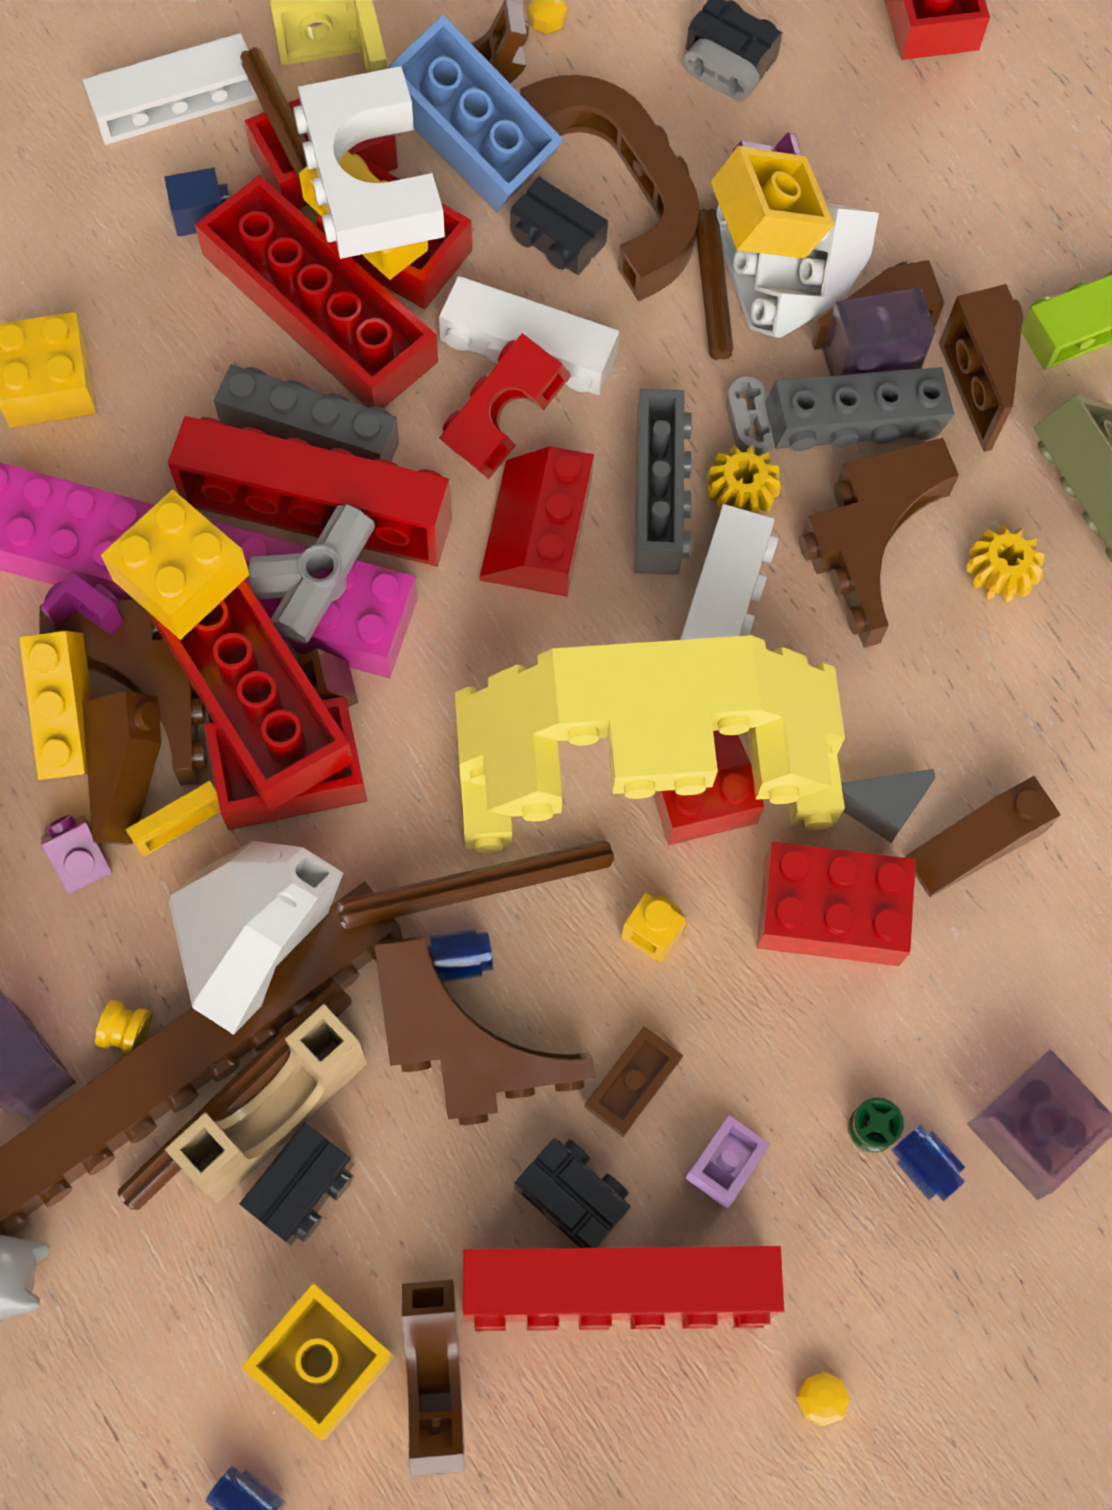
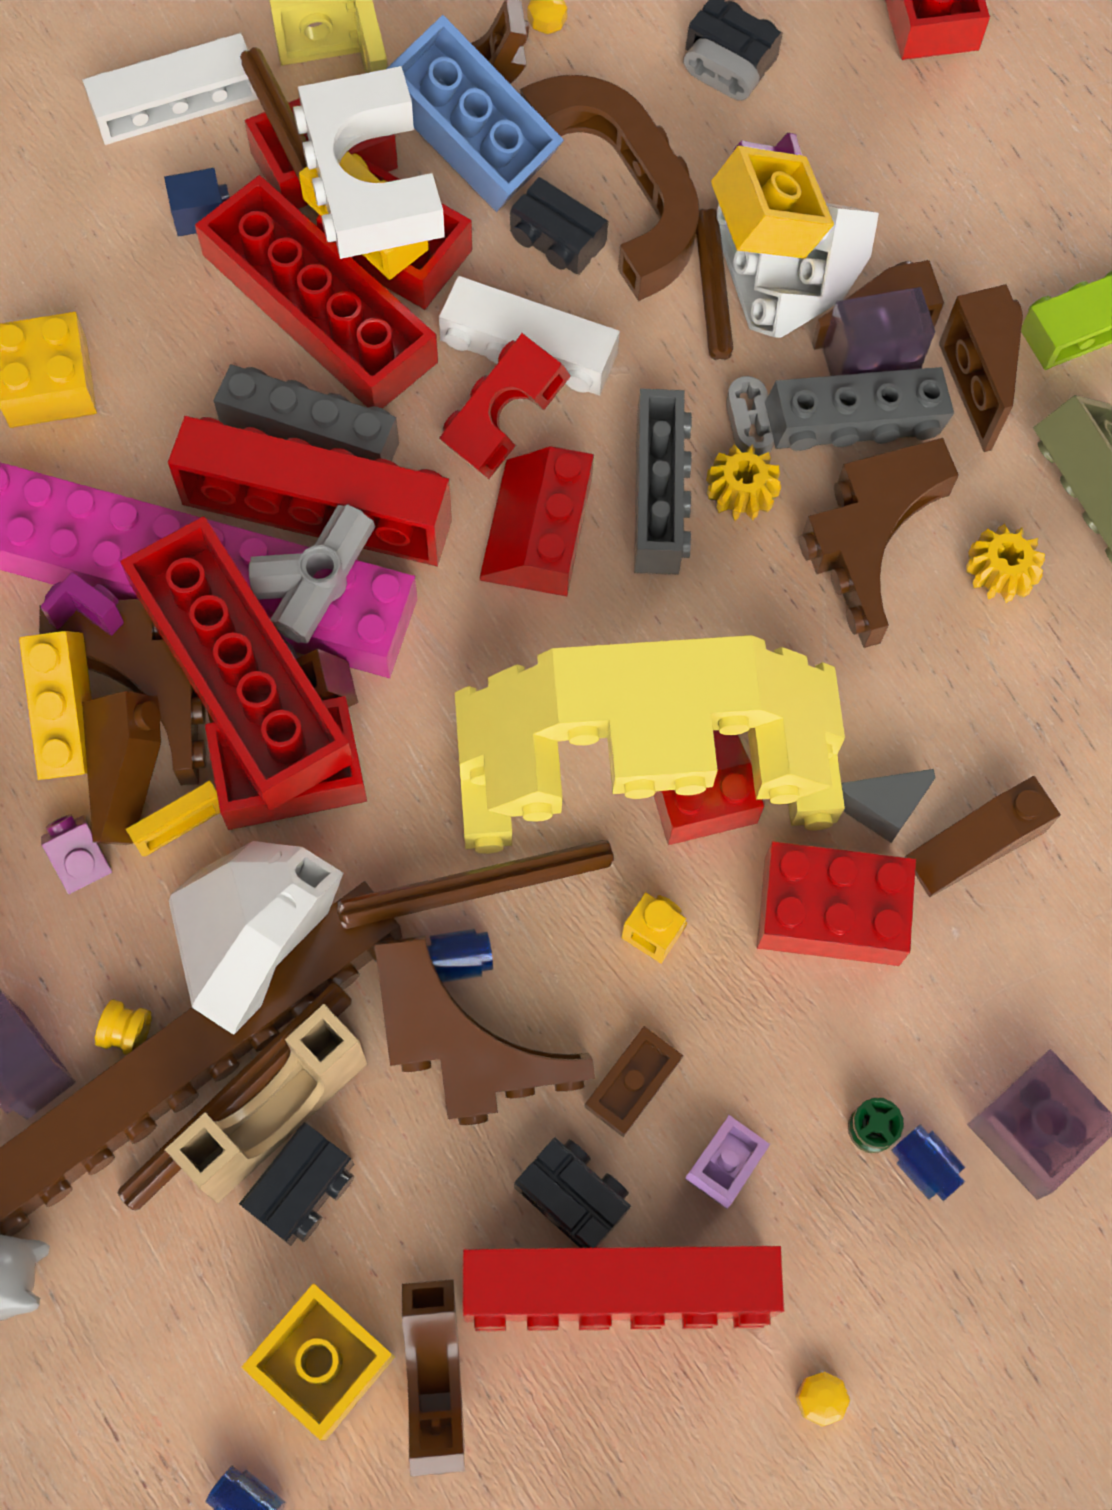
(176, 564): yellow brick -> none
(731, 575): white brick -> none

